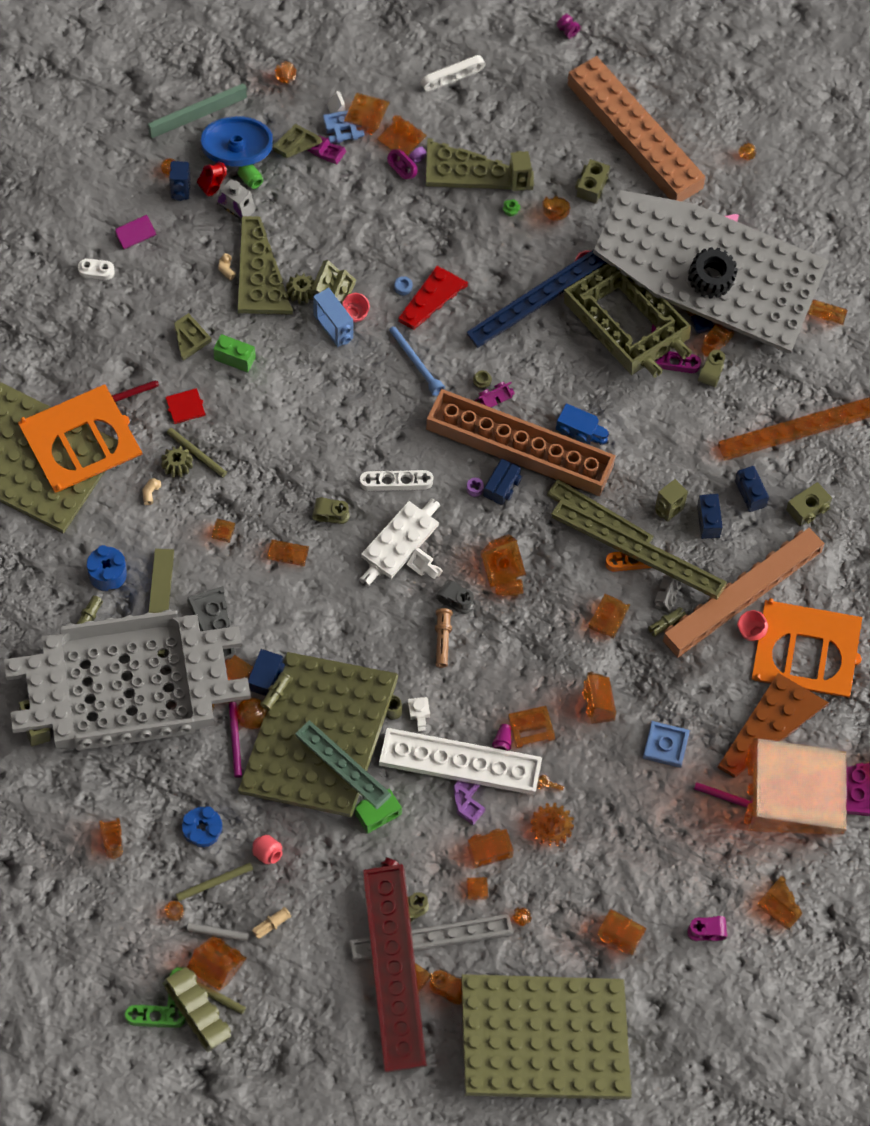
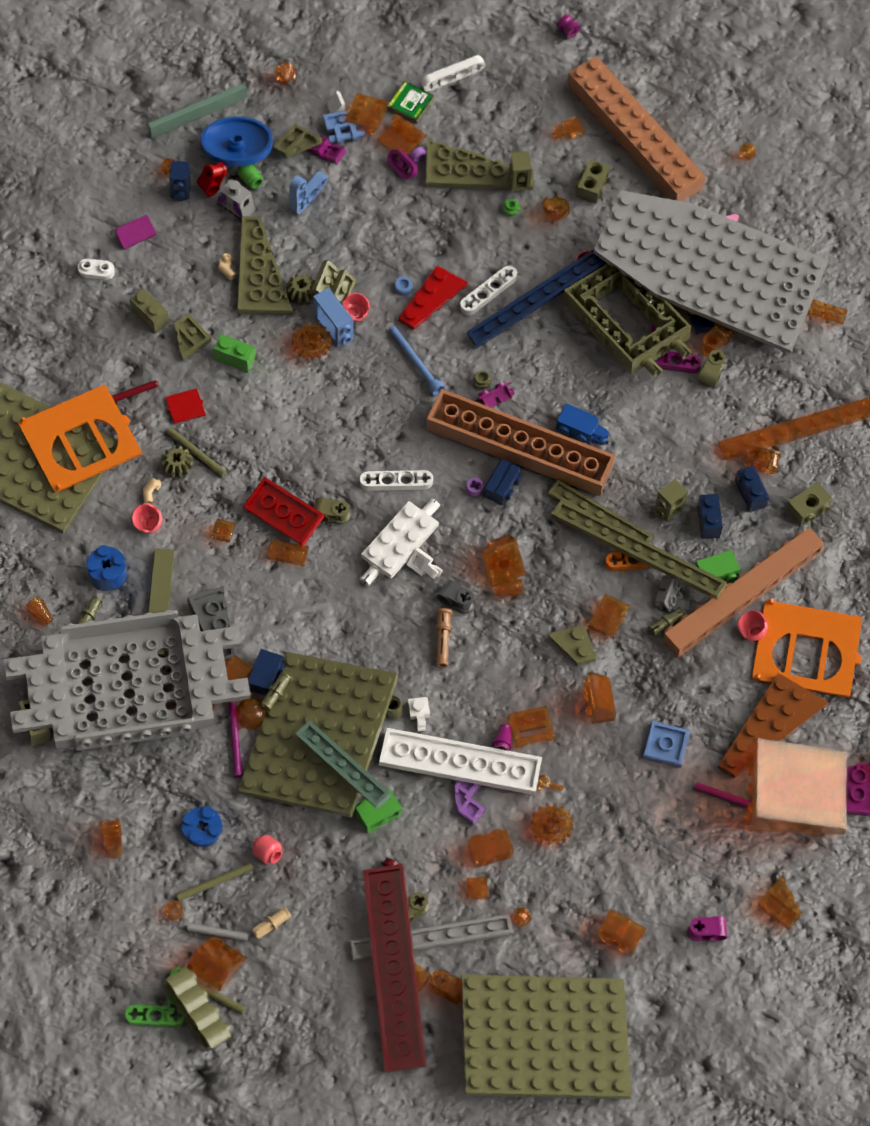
(39, 610): none -> clear orange cone
(146, 518): none -> coral hair
(149, 310): none -> olive brick
(283, 511): none -> red tile
(302, 193): none -> medium blue beam
(311, 341): none -> clear orange gear
(410, 101): none -> tile
(488, 290): none -> white beam
(570, 128): none -> clear orange plate
(575, 644): none -> olive wing
(719, 261): black tyre -> none
(721, 565): none -> bright green brick
(763, 460): none -> clear orange piece

